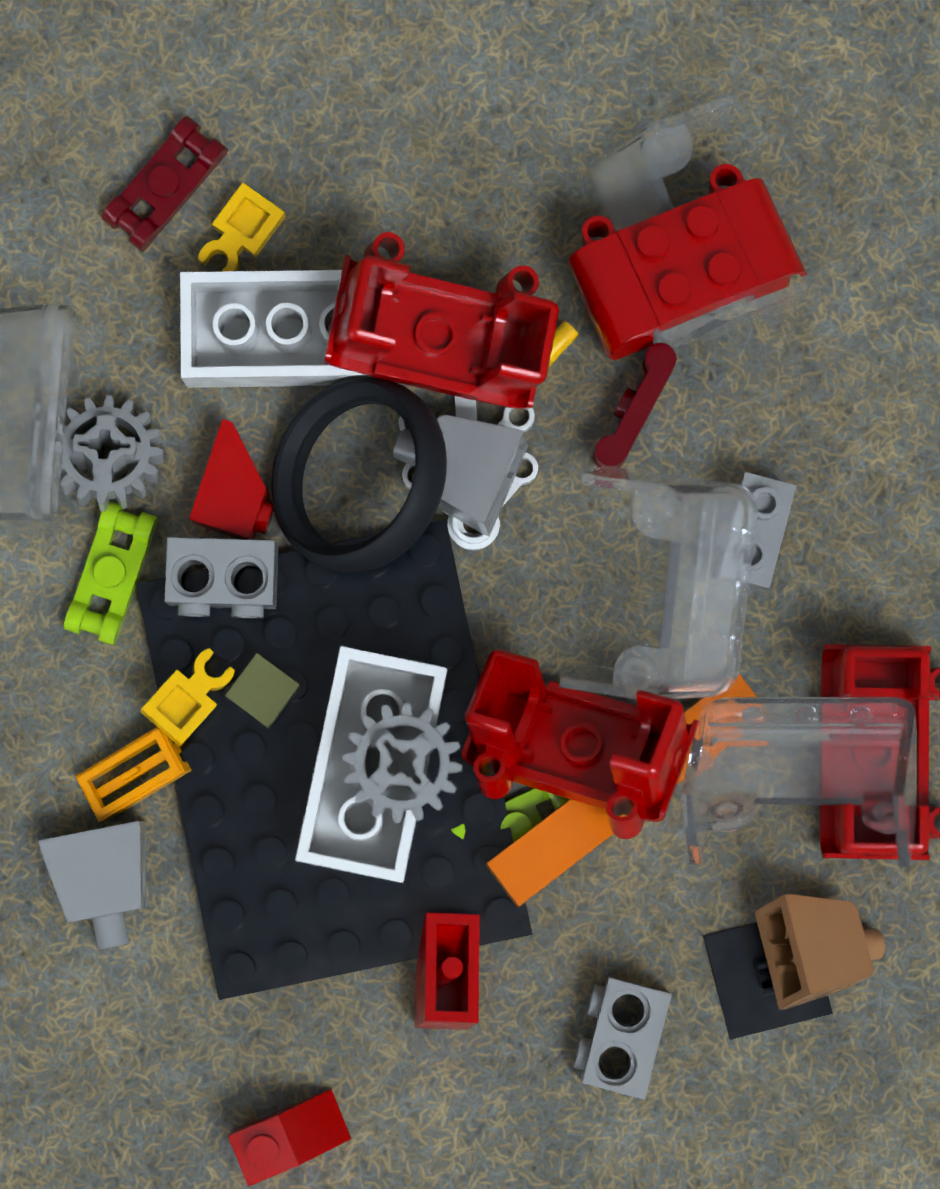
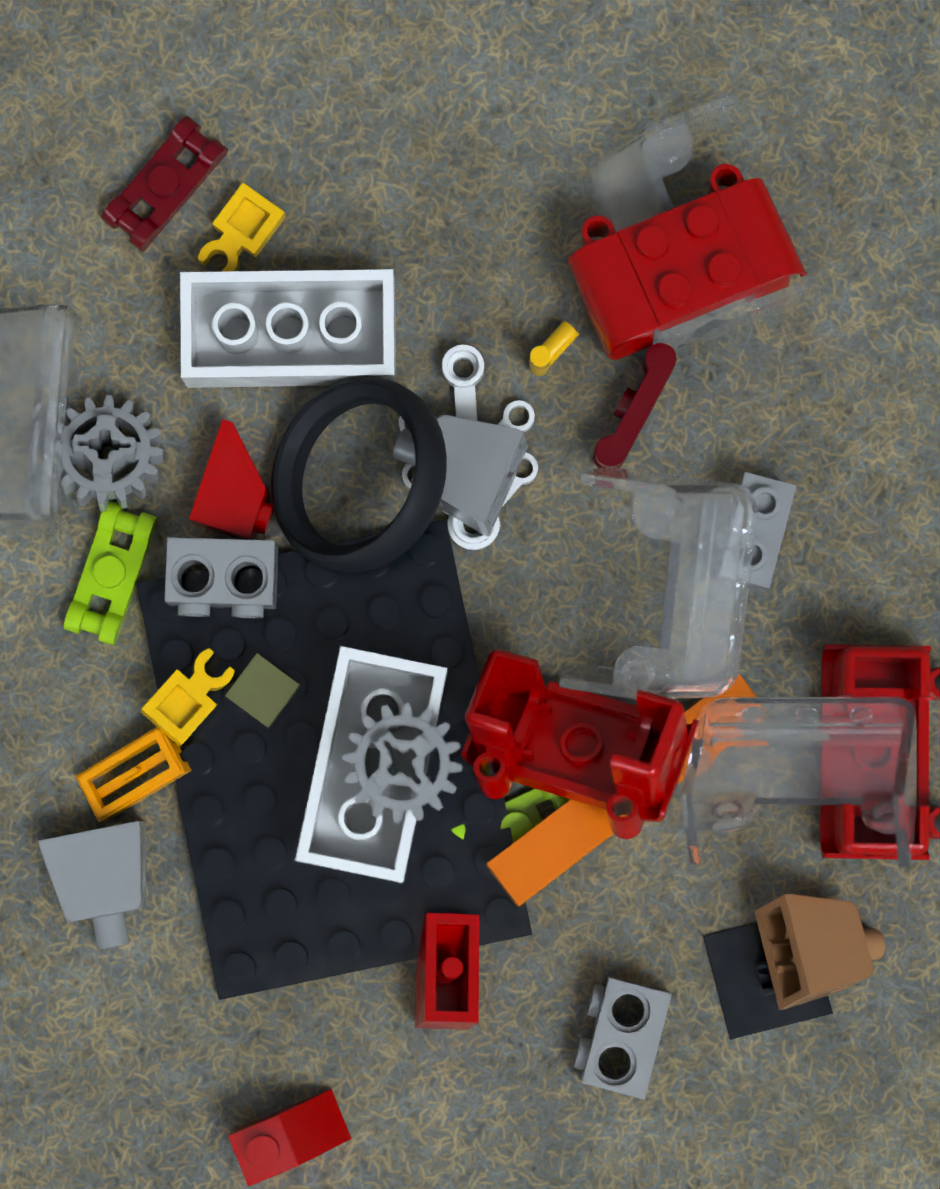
(440, 331): red container -> none

